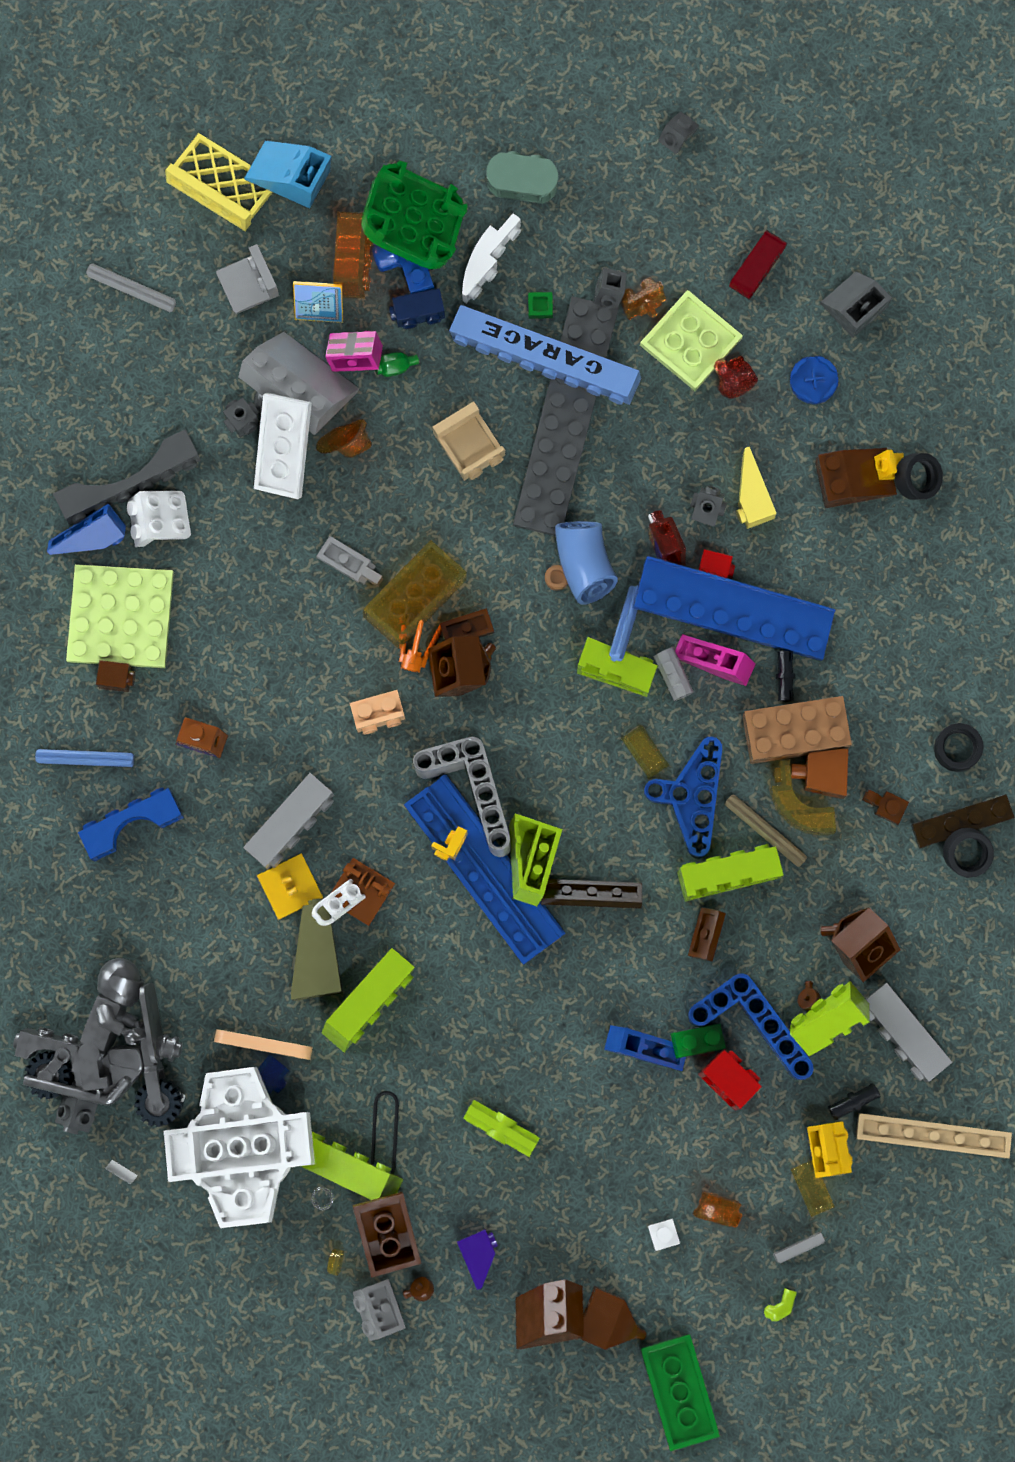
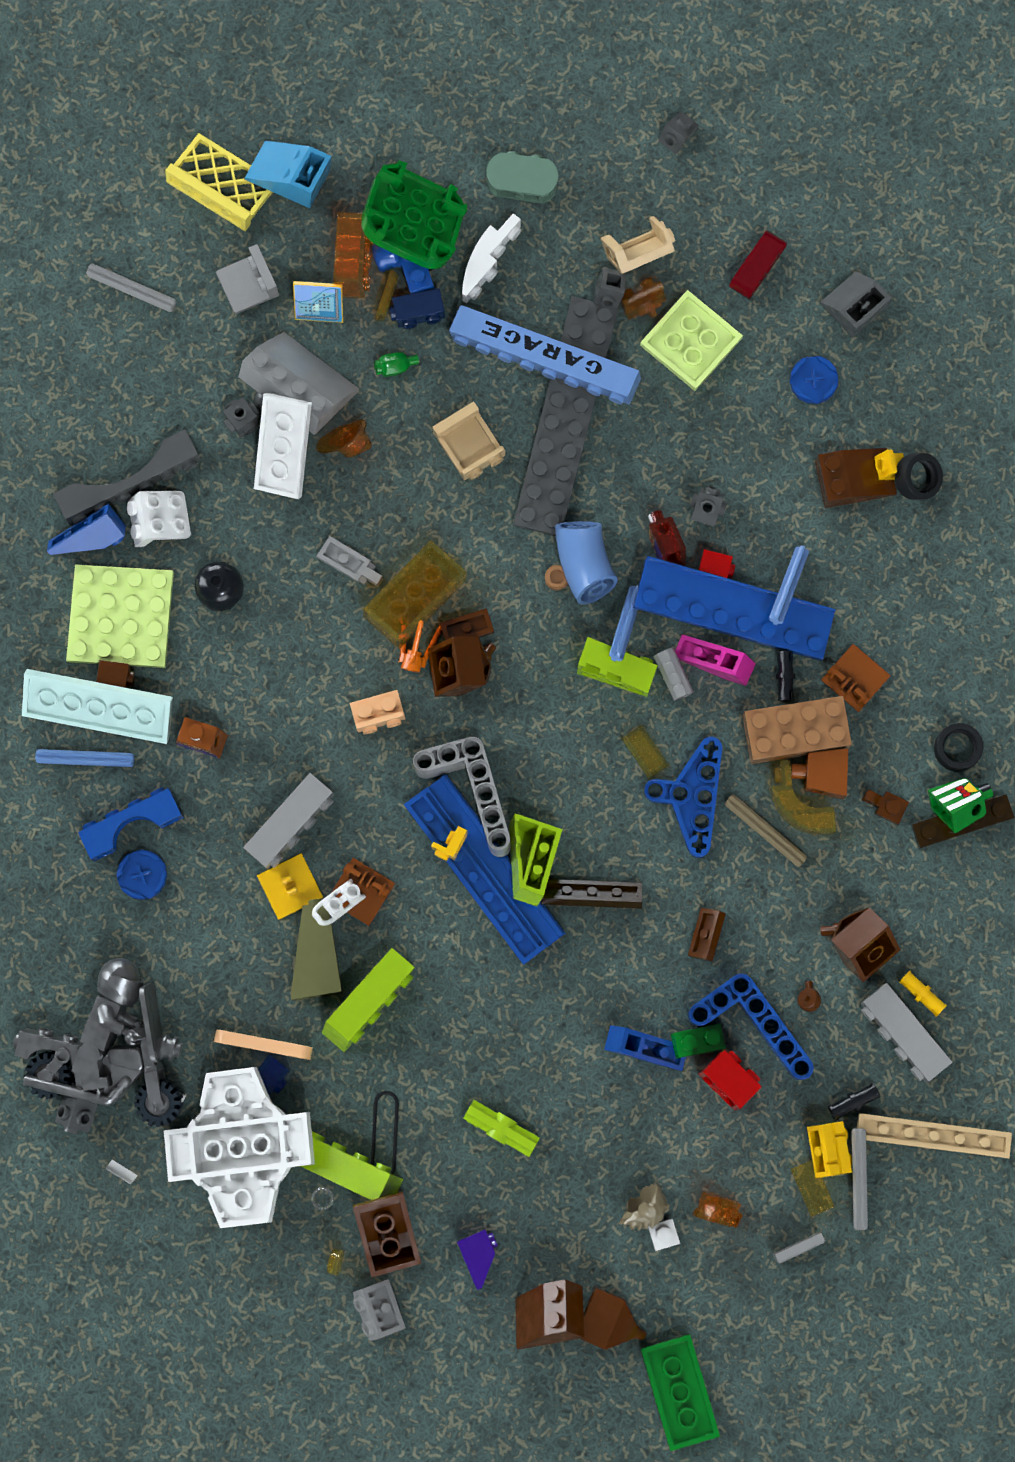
(96, 706): none -> light aqua plate
(142, 874): none -> blue tile
(219, 586): none -> black cylinder
(354, 351): dark pink brick -> none
(387, 296): none -> clear yellow tile
(420, 1289): reddish brown piece -> none
(540, 305): green plate -> none
(639, 249): none -> tan panel
(645, 1209): none -> dark tan hair
(729, 873): lime wedge -> none
(735, 377): clear red hair -> none
(754, 500): light yellow slope -> none
(783, 1308): lime arm -> none
(788, 585): none -> medium blue axle
(830, 1018): lime wedge -> none
(855, 677): none -> dark orange hinge
(859, 1170): none -> light grey axle
(922, 993): none -> yellow pin
(959, 803): none -> green torso
(985, 860): black tyre -> none

